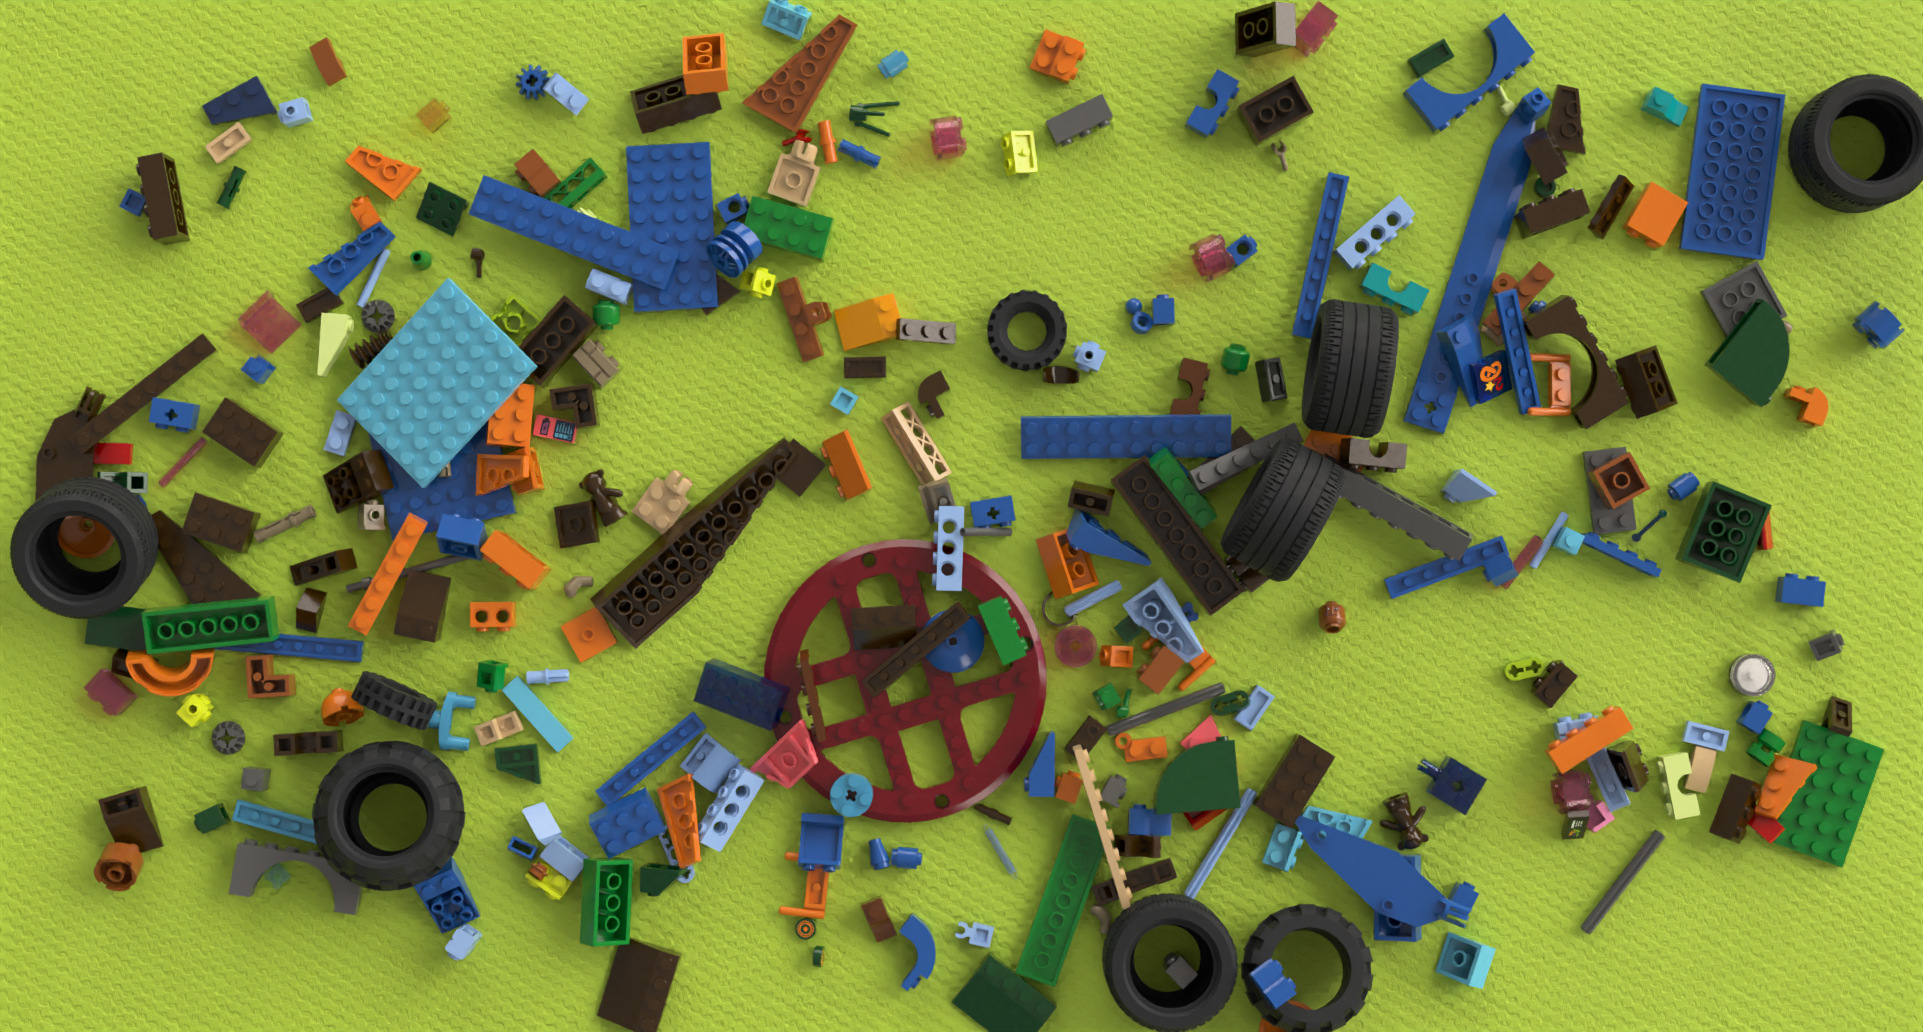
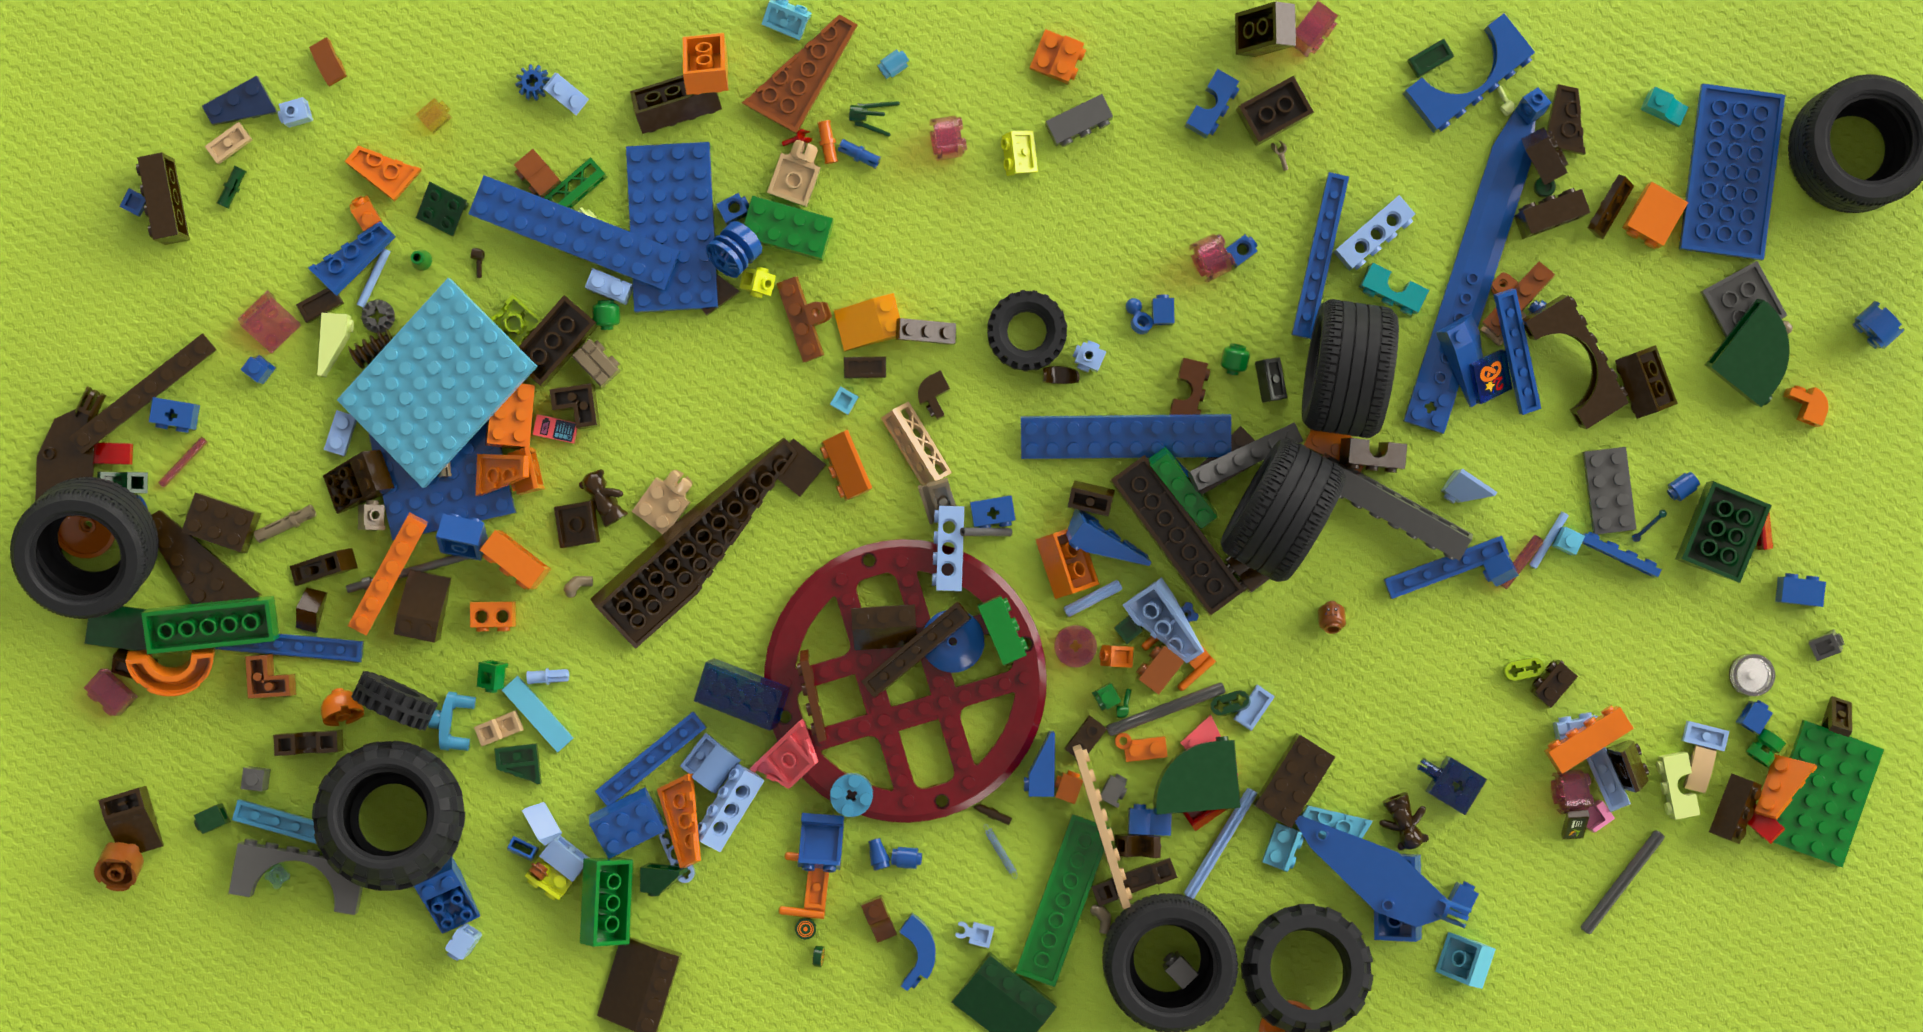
(195, 709): neon yellow brick -> none
(233, 730): dark grey gear -> none
(242, 432): dark brown brick -> none
(589, 634): orange plate -> none
(1043, 612): dark brown helmet -> none
(1272, 983): blue brick -> none
(1558, 385): orange plate -> none
(1618, 480): dark orange brick -> none

